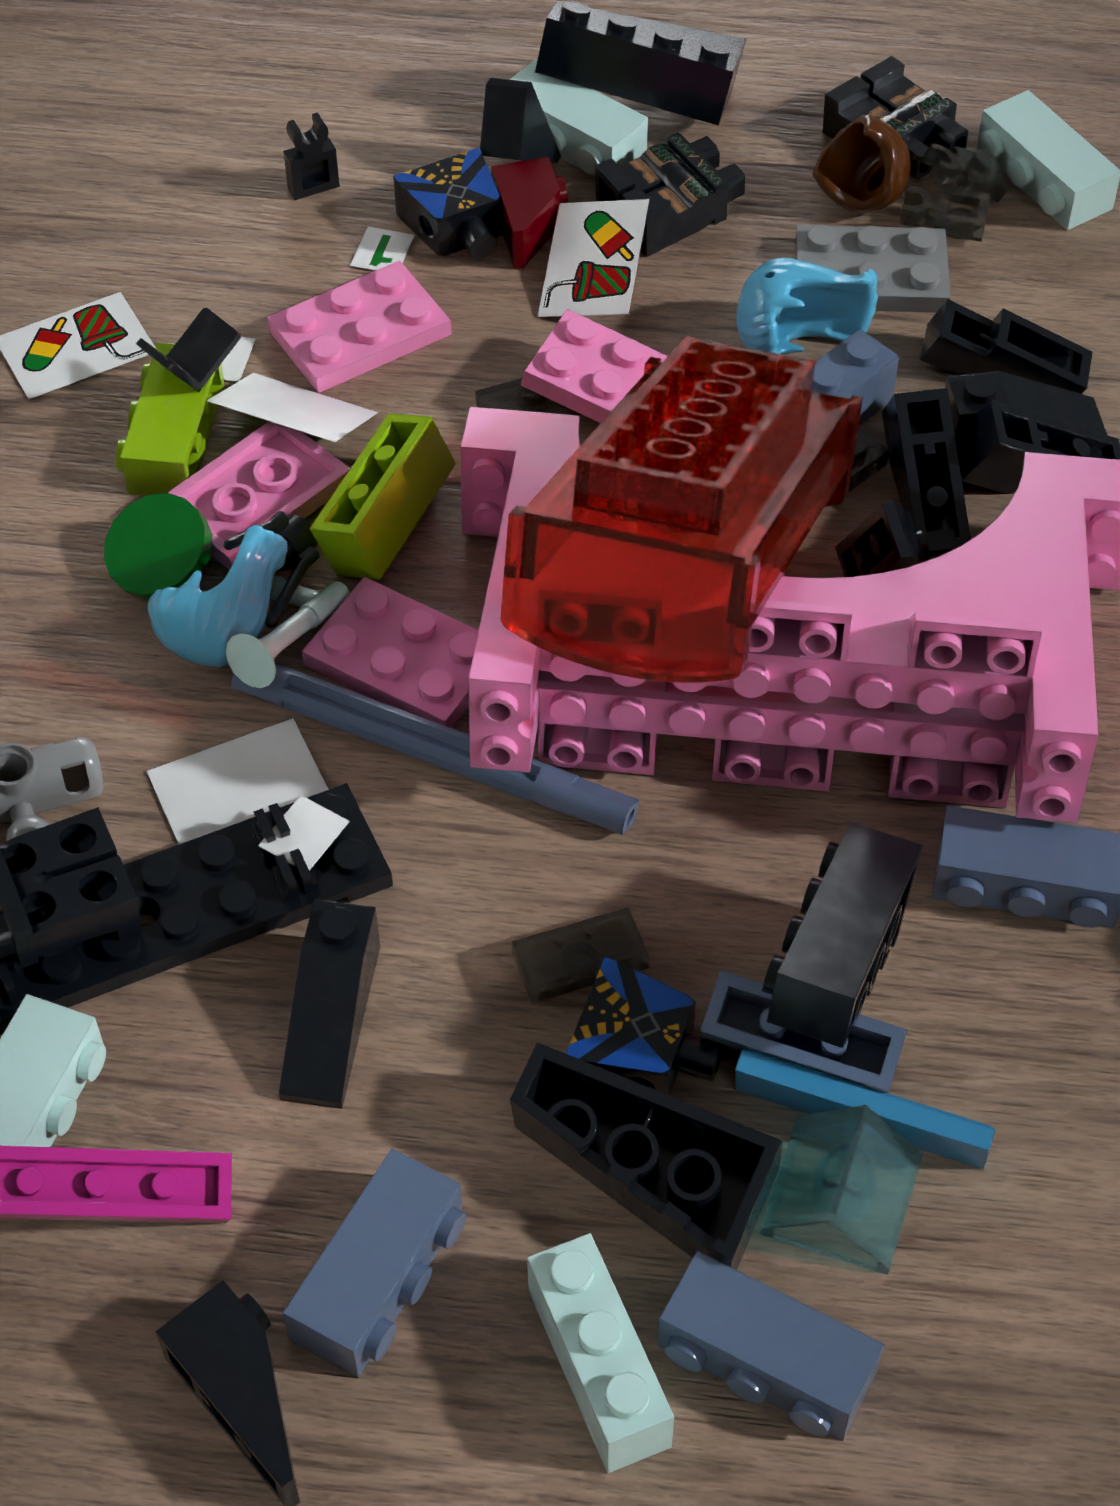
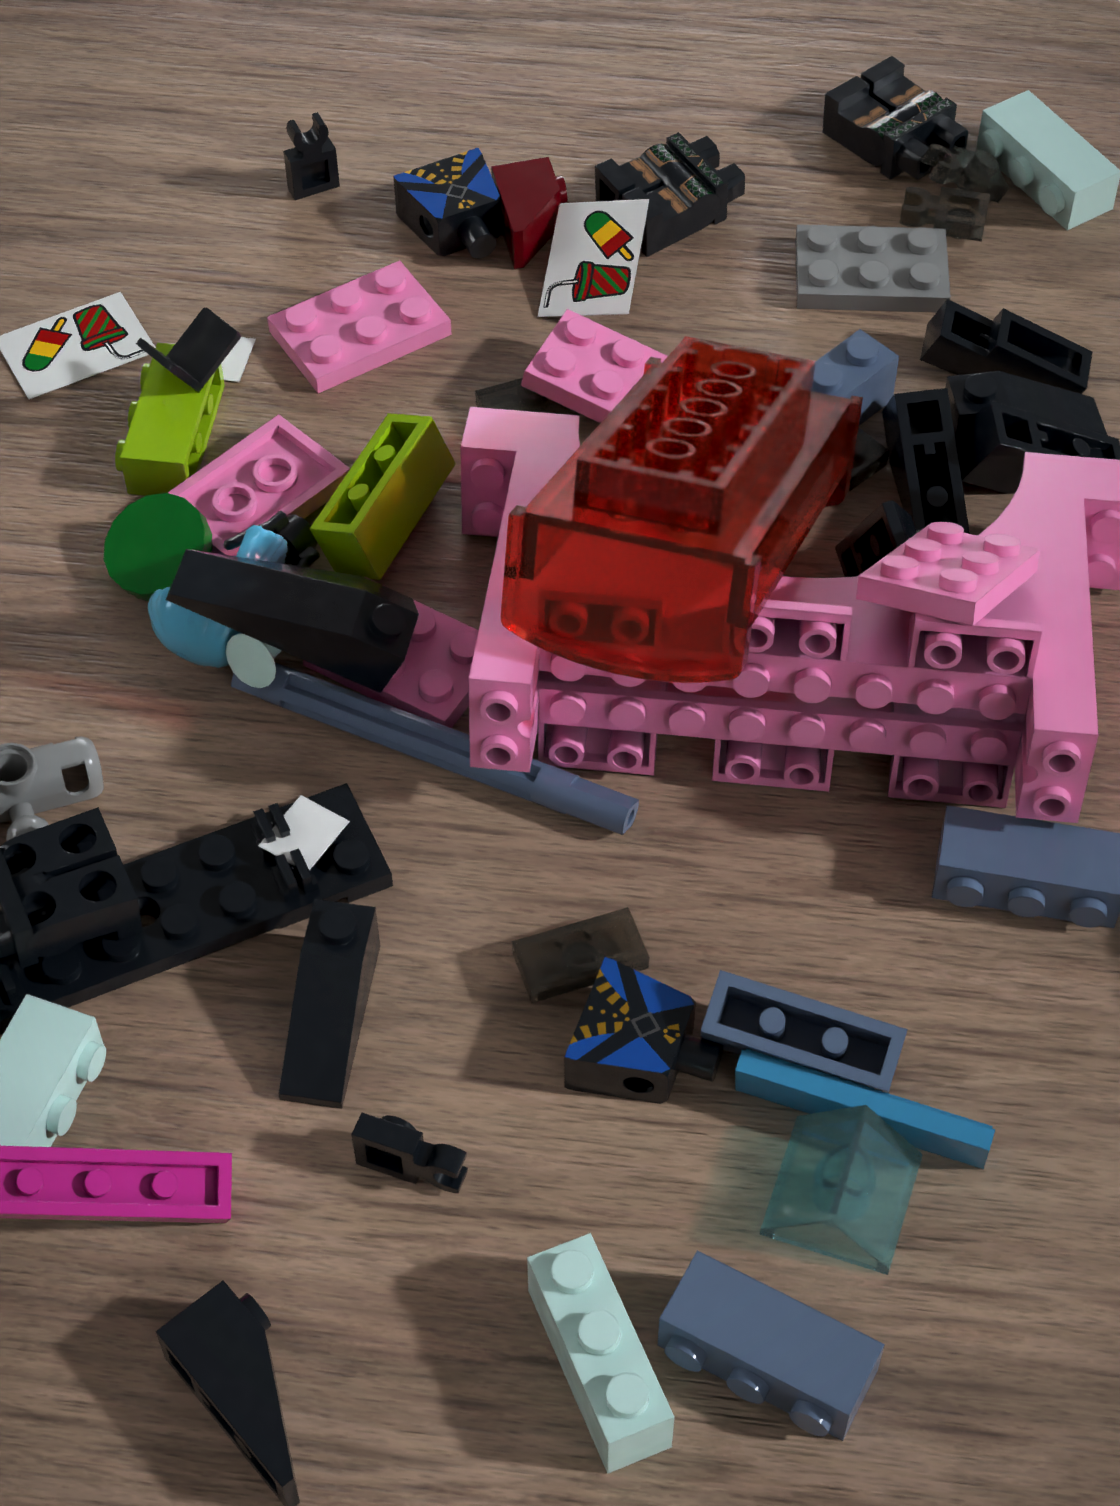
(236, 779): white sticker -> none
(293, 407): white sticker -> none
(304, 611): none -> black wedge
(376, 1264): sand blue brick -> none
(381, 248): white sticker -> none
(400, 1151): none -> black plate
(515, 123): black slope -> none
(587, 123): light aqua brick -> none
(641, 59): black wedge -> none
(655, 1155): black wedge -> none
(802, 299): medium azure piece -> none
(843, 936): black wedge -> none
(864, 165): reddish brown piece -> none
(949, 573): none -> bright pink plate

